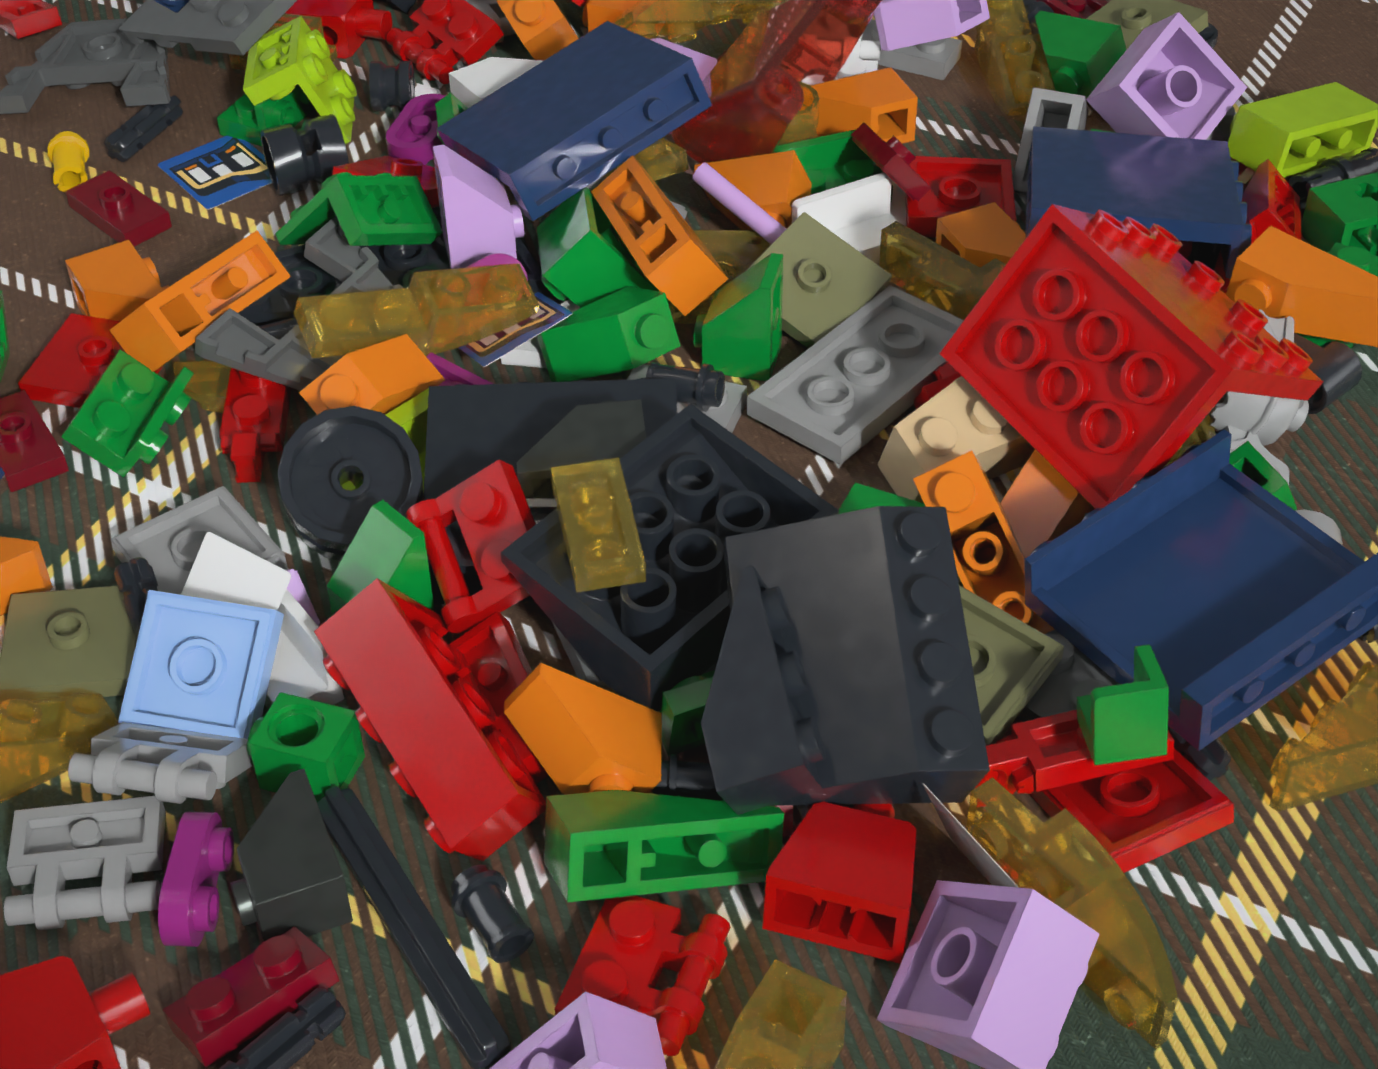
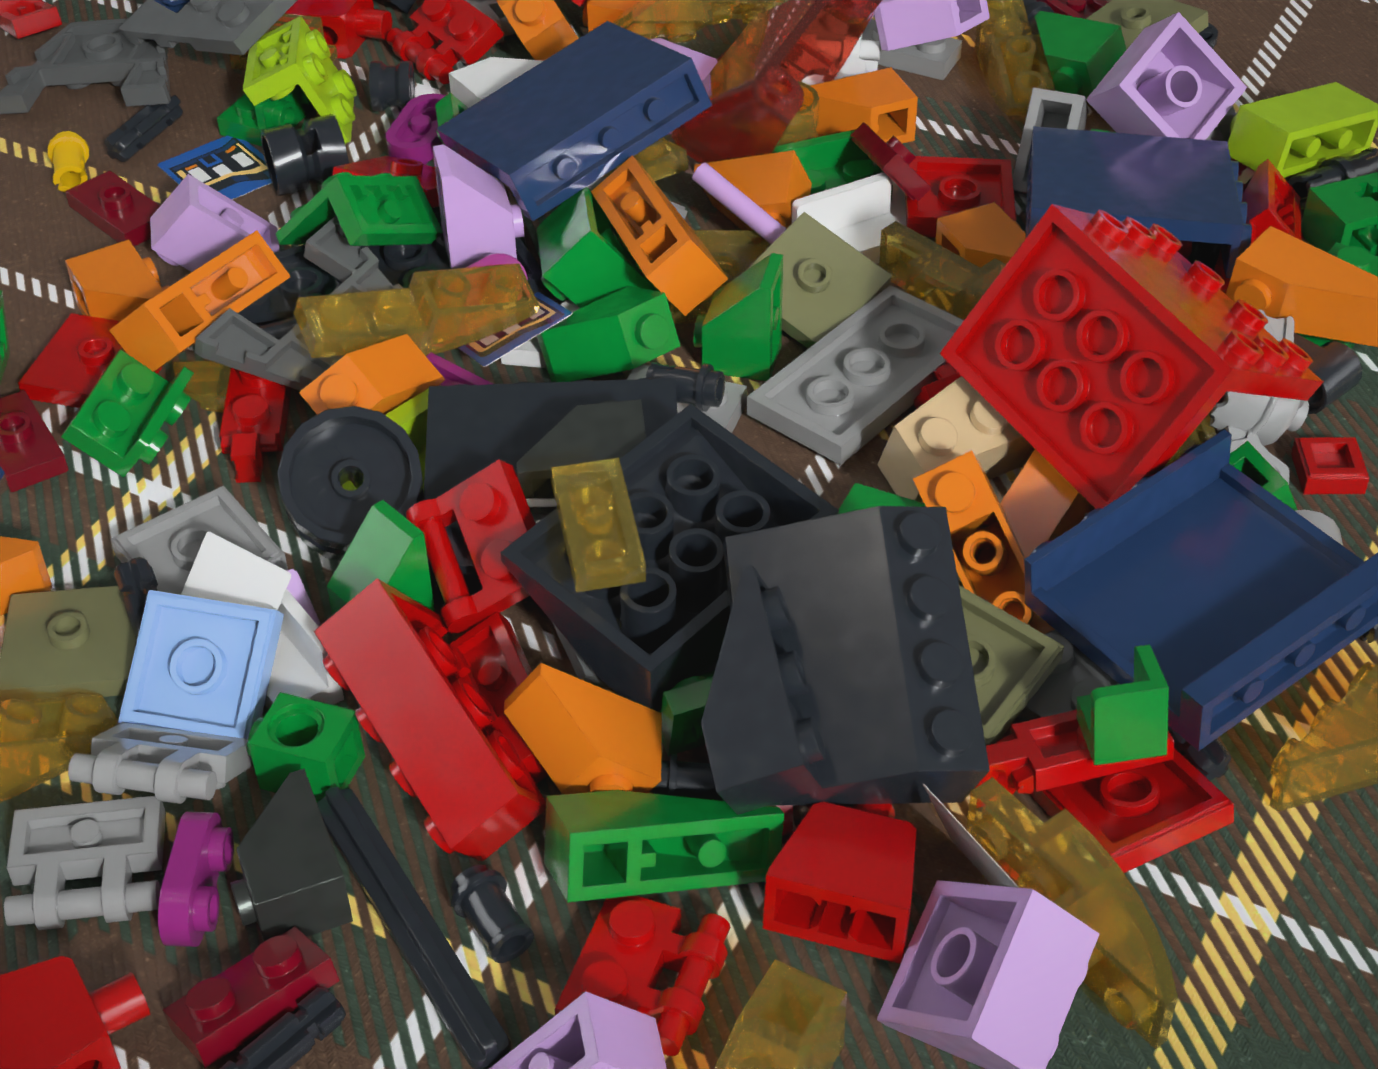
(201, 224): none -> lavender slope
(1329, 465): none -> red tile

